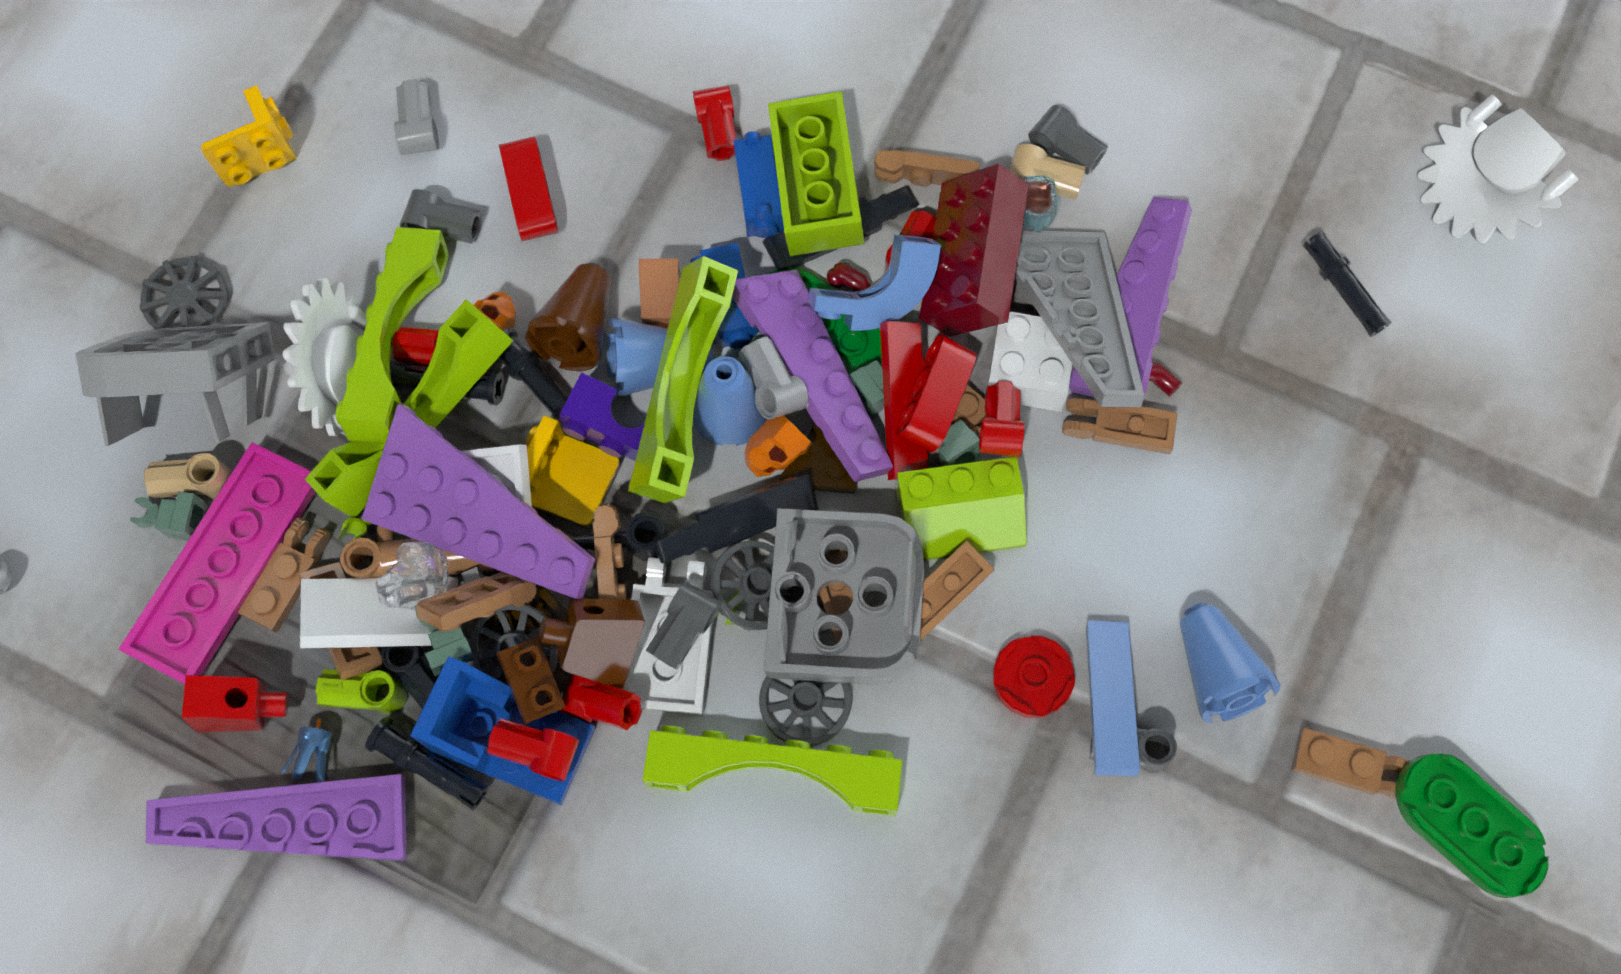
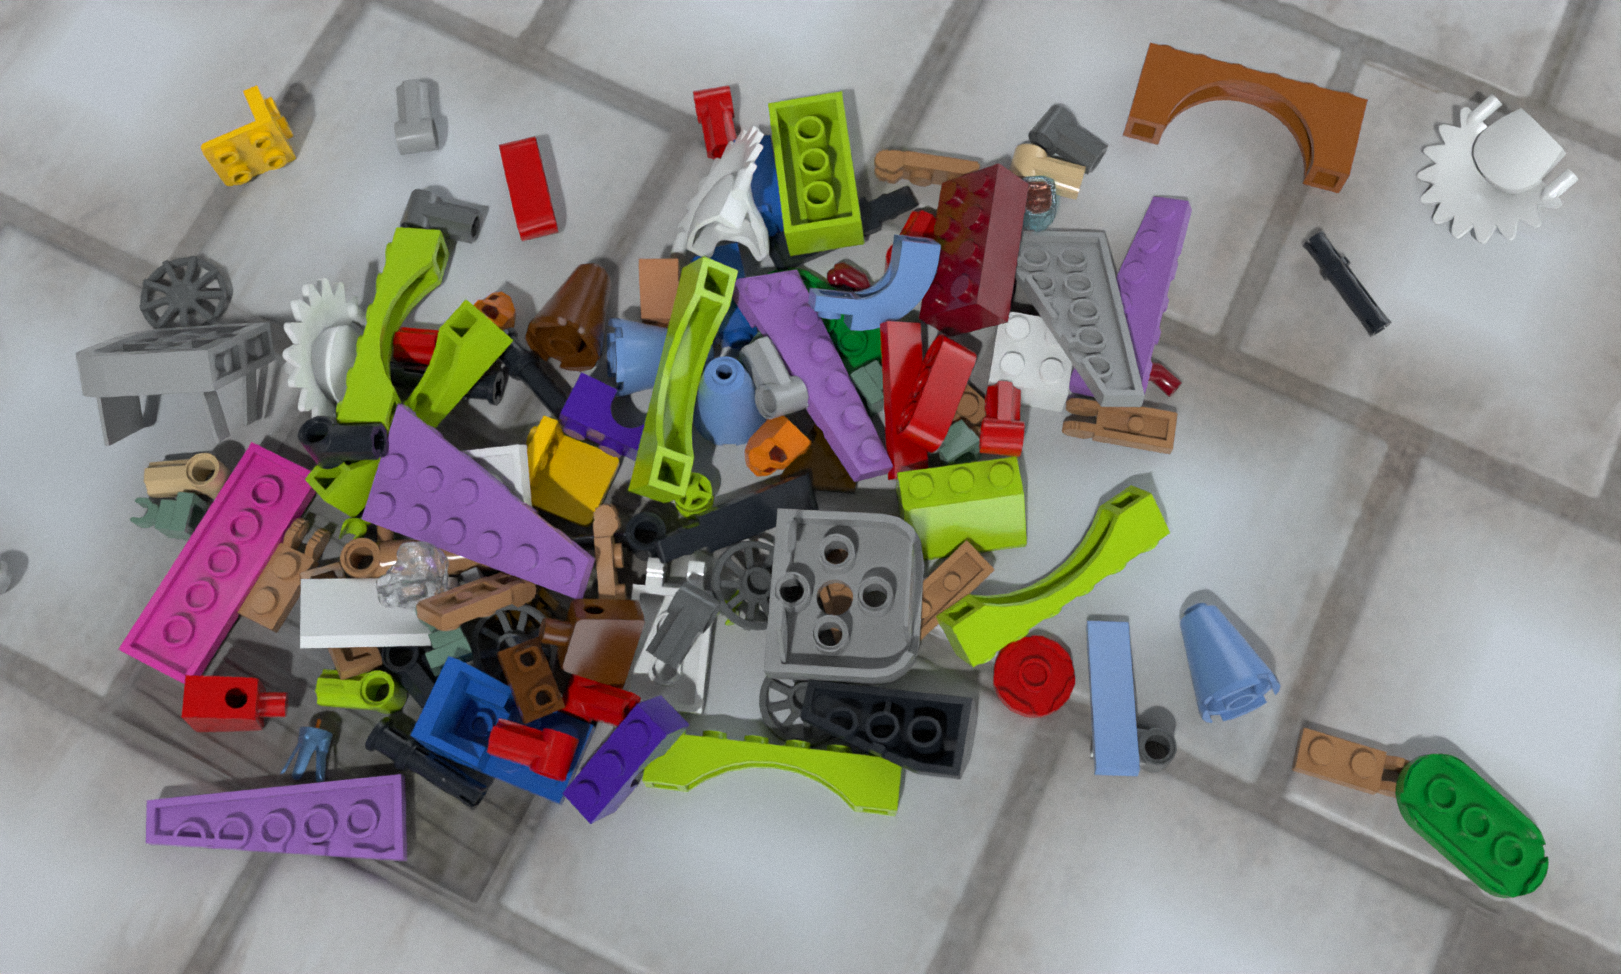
(335, 443): none -> black piece
(634, 744): none -> dark purple arch
(697, 488): none -> lime wheel
(725, 204): none -> white piece
(909, 728): none -> black wedge
(1120, 531): none -> lime arch
(1319, 118): none -> dark orange arch

